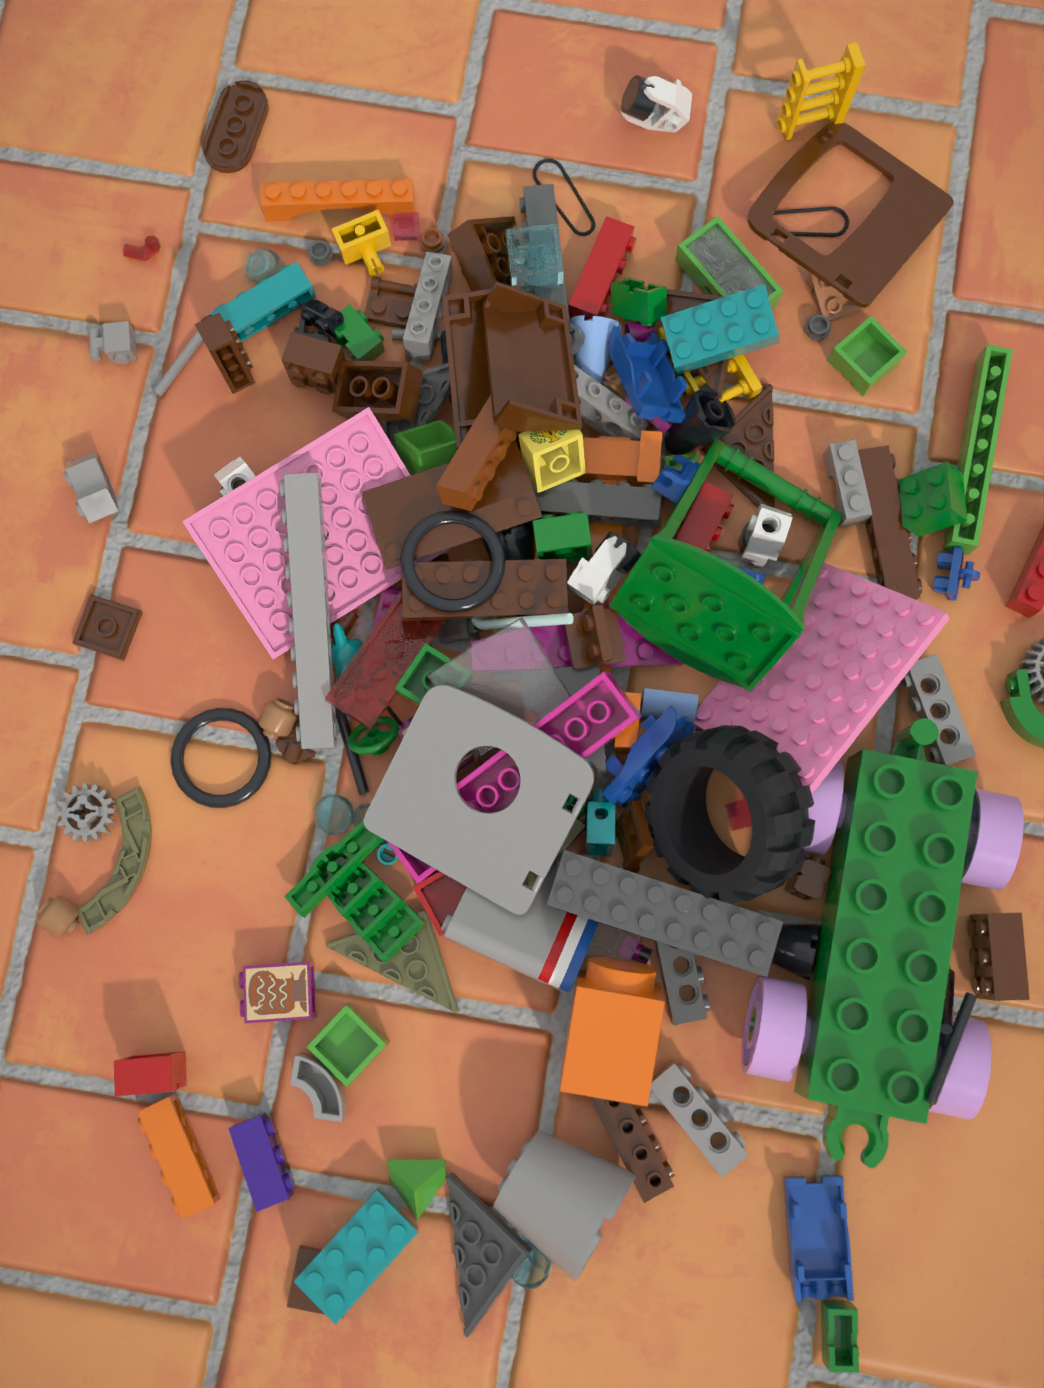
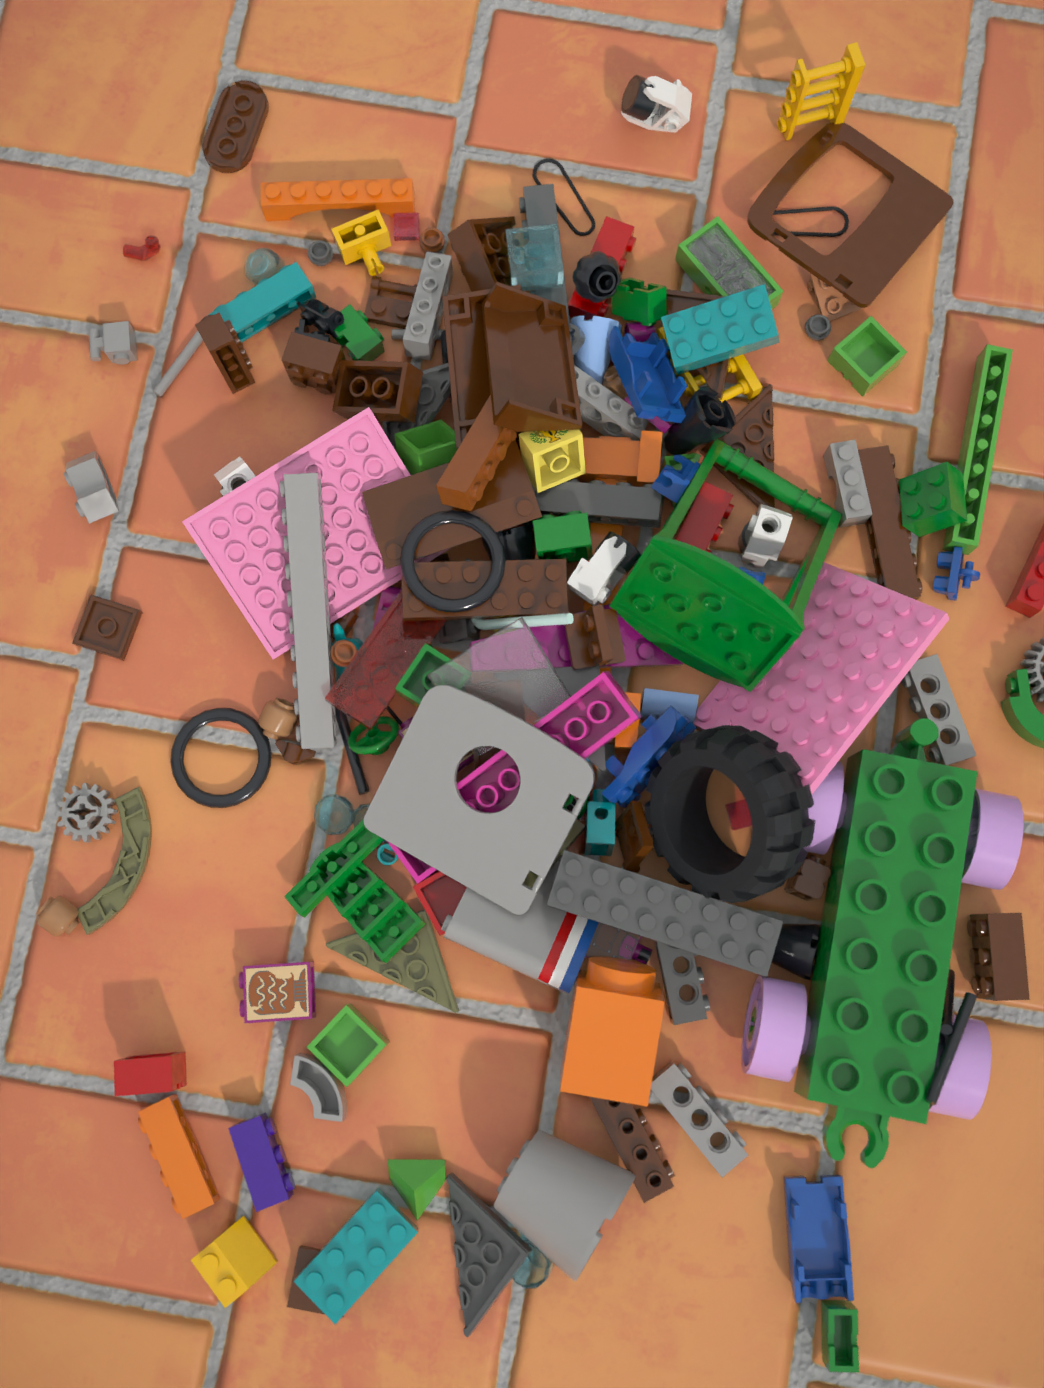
(234, 1261): none -> yellow slope
(342, 652): none -> dark orange plate
(597, 277): none -> black plant

